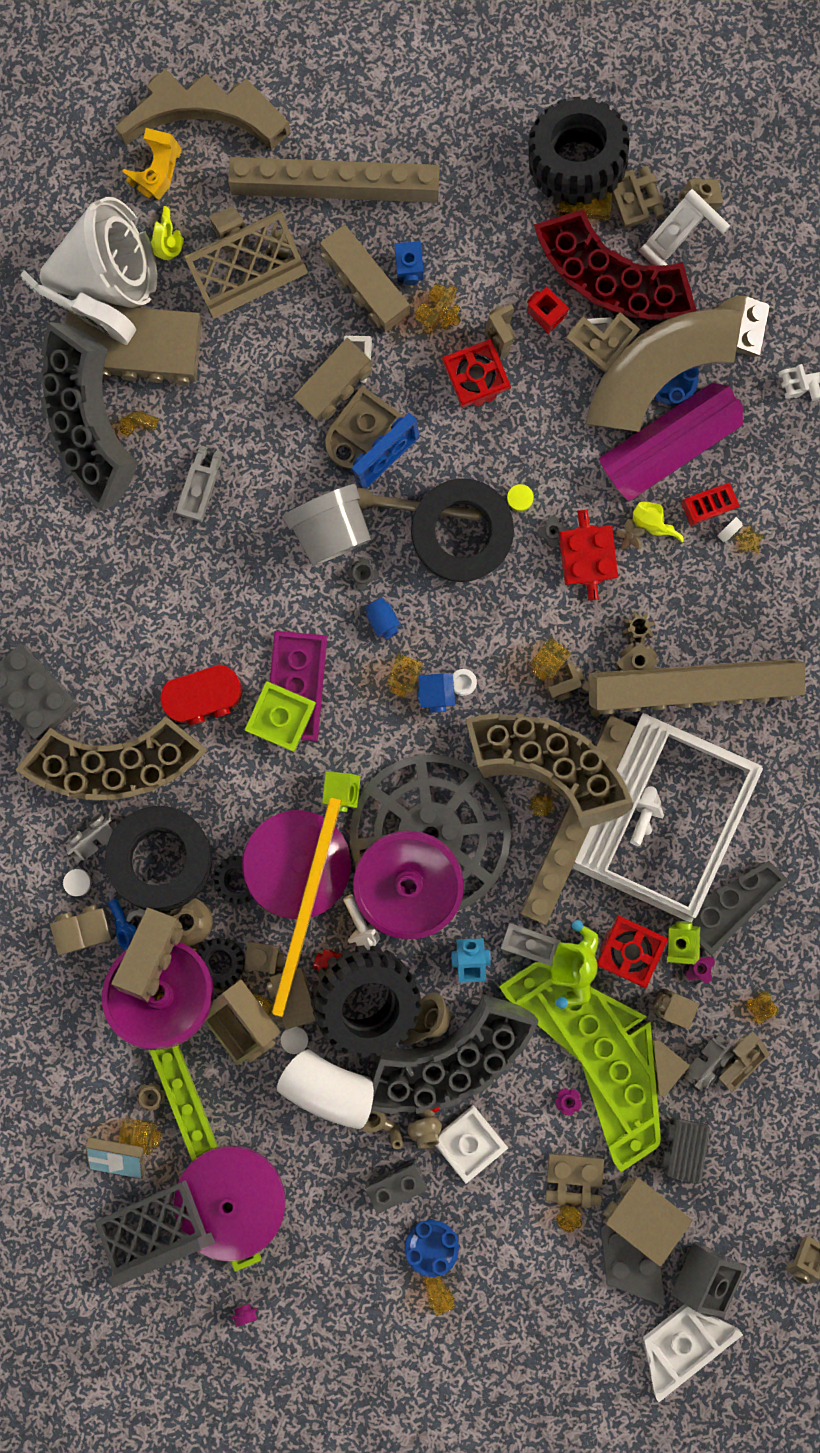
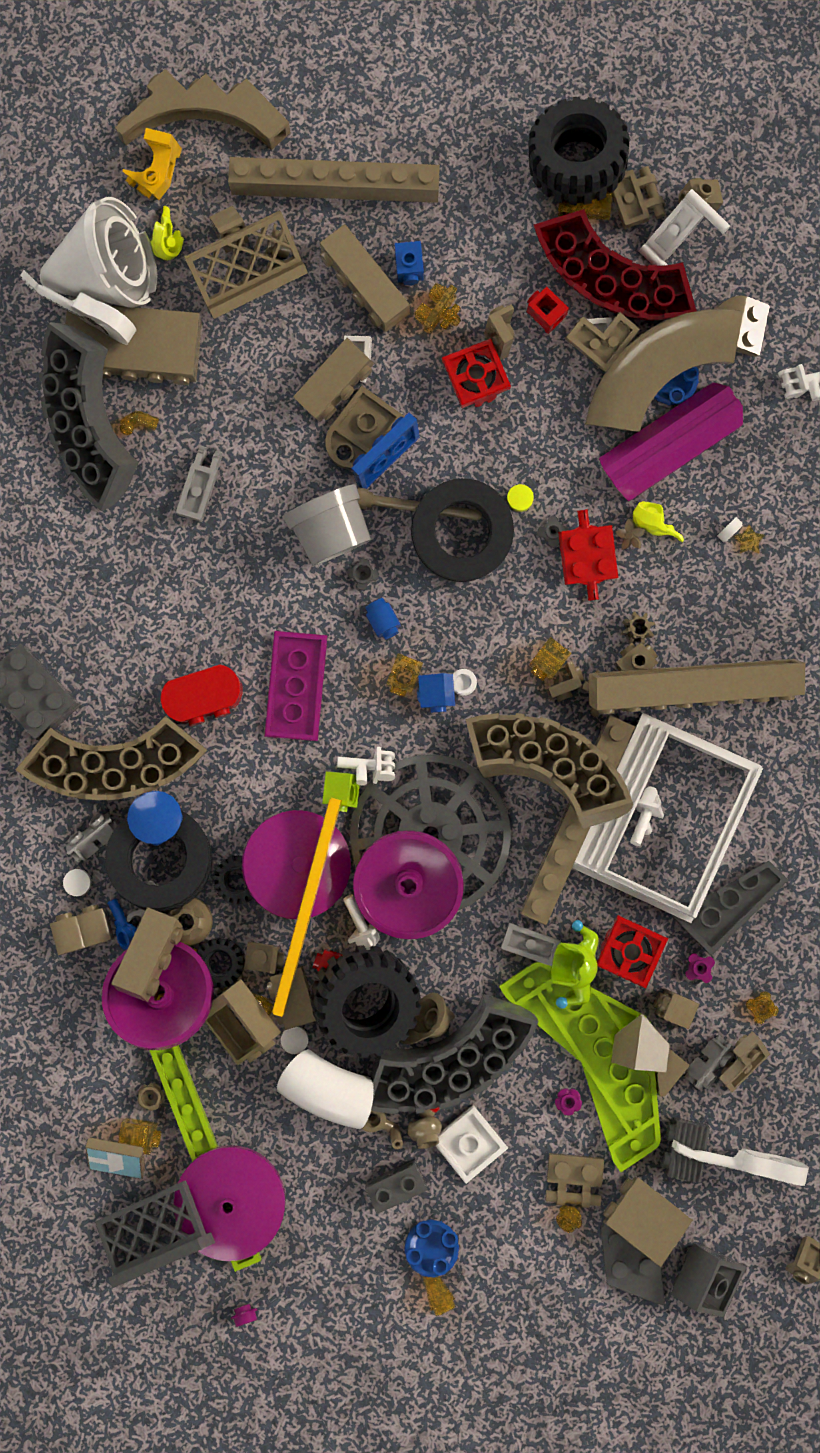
(154, 817): none -> blue dish
(280, 716): lime plate -> none
(380, 764): none -> white arm
(471, 960): dark azure brick -> none
(541, 805): clear yellow plate -> none
(641, 1047): none -> slope
(684, 1346): white wing -> none
(689, 933): lime brick -> none
(691, 512): red slope -> none
(753, 1162): none -> white piece

